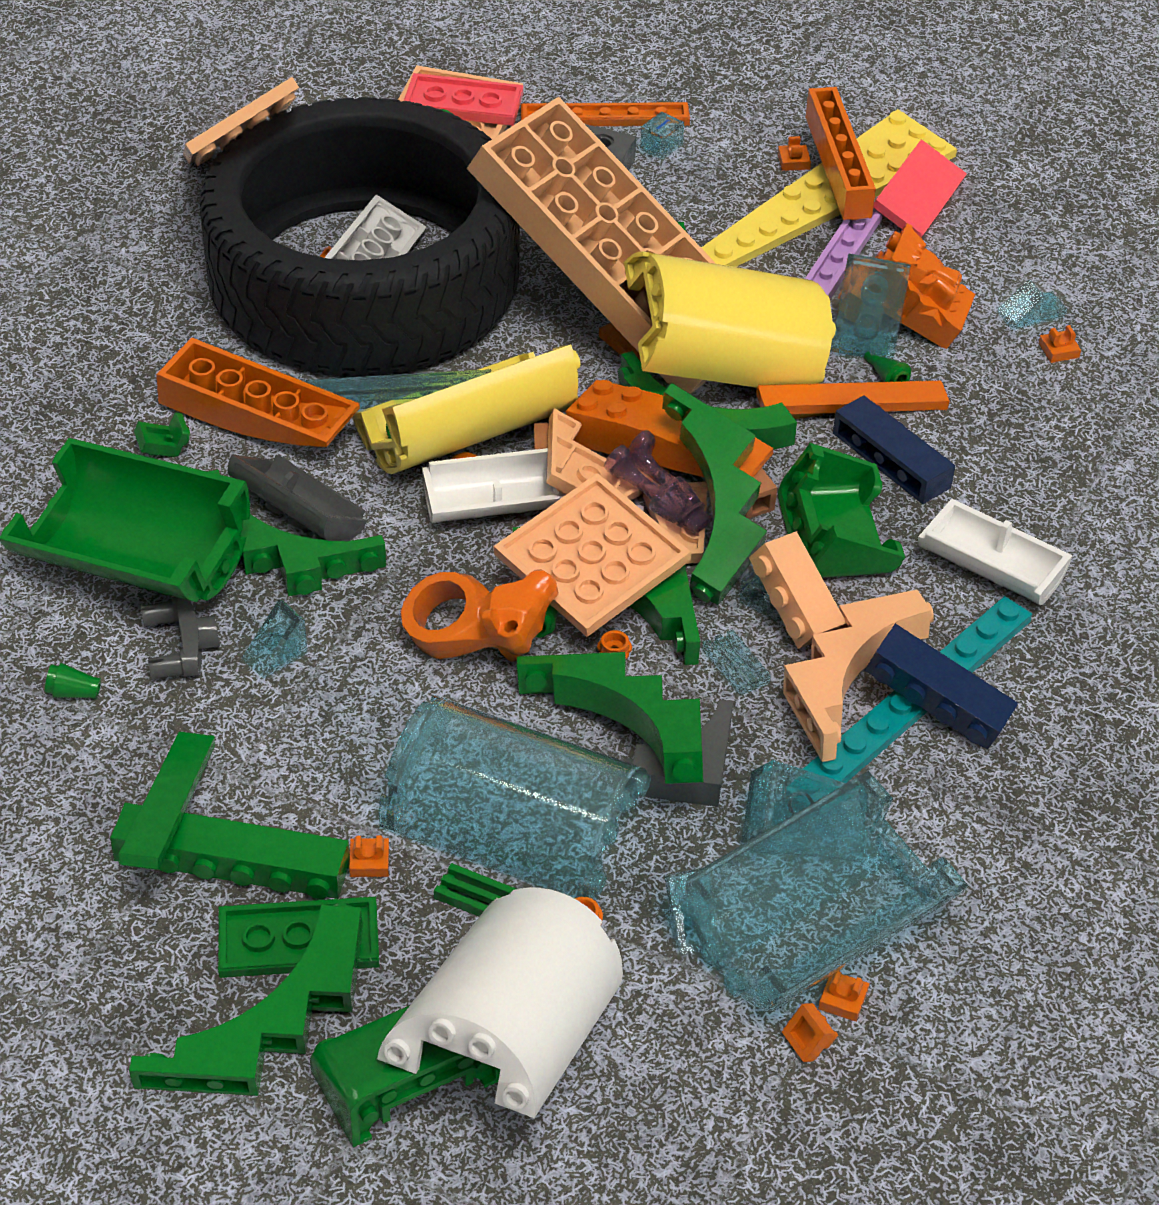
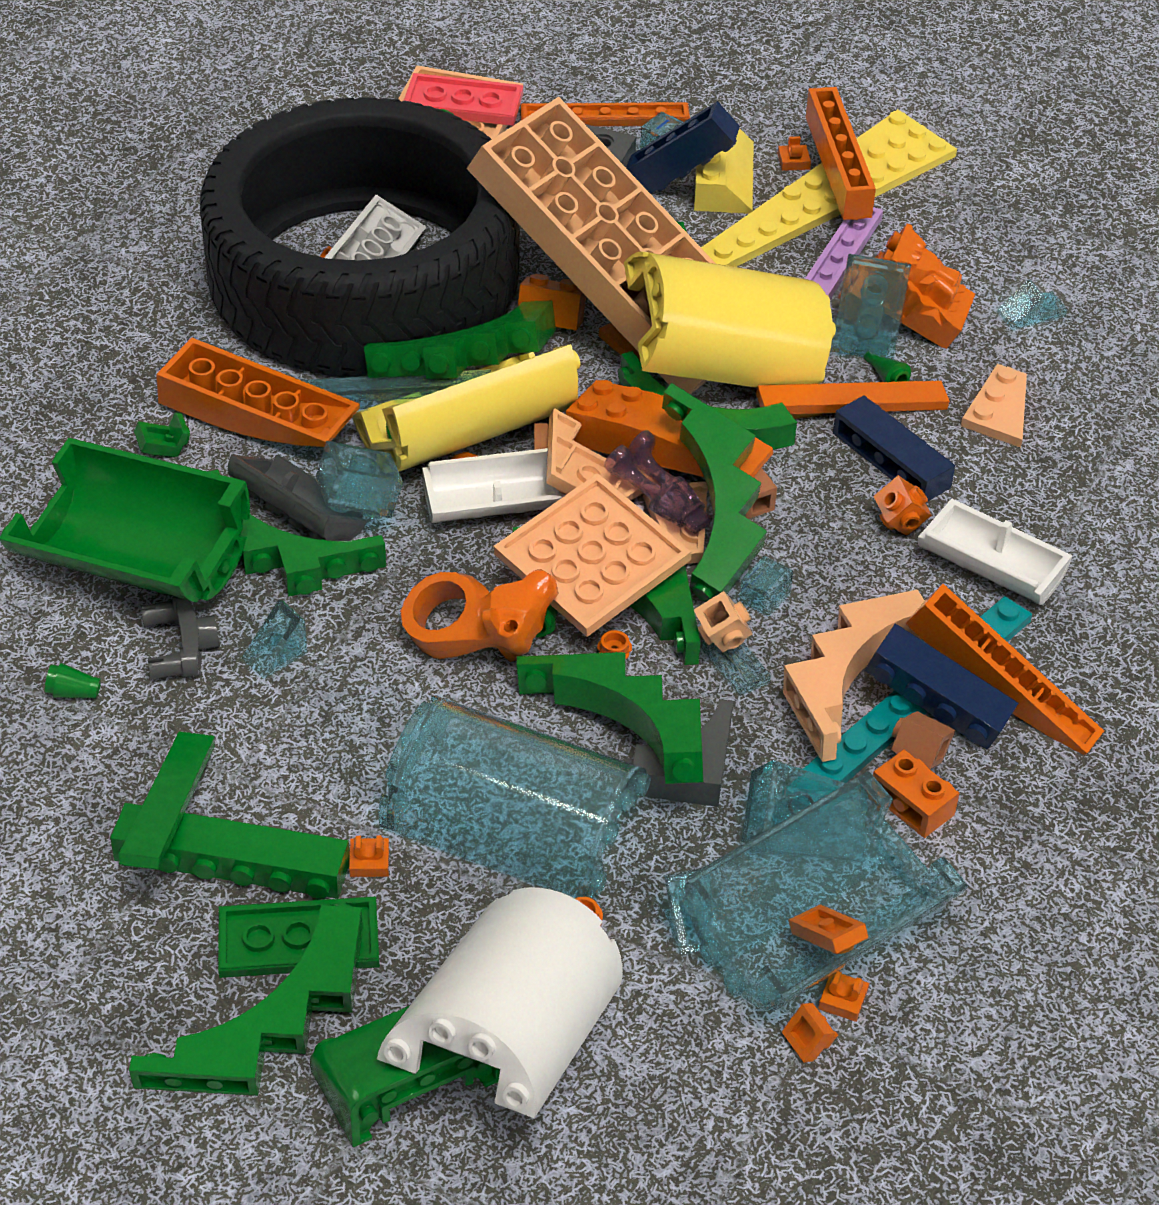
(276, 100): light nougat plate -> none
(359, 480): none -> clear light blue brick
(449, 354): none -> green arch
(472, 884): green tile -> none
(565, 295): none -> orange brick
(684, 148): none -> dark blue brick
(723, 622): none -> light nougat brick
(727, 180): none -> light yellow slope
(796, 589): light nougat brick -> none
(828, 506): green windscreen -> none
(828, 929): none -> orange plate
(907, 510): none -> orange brick
(917, 793): none -> orange brick
(919, 189): coral tile -> none
(922, 738): none -> nougat brick
(969, 641): none -> orange slope
(999, 406): none -> light nougat wing
(1060, 345): orange tile -> none

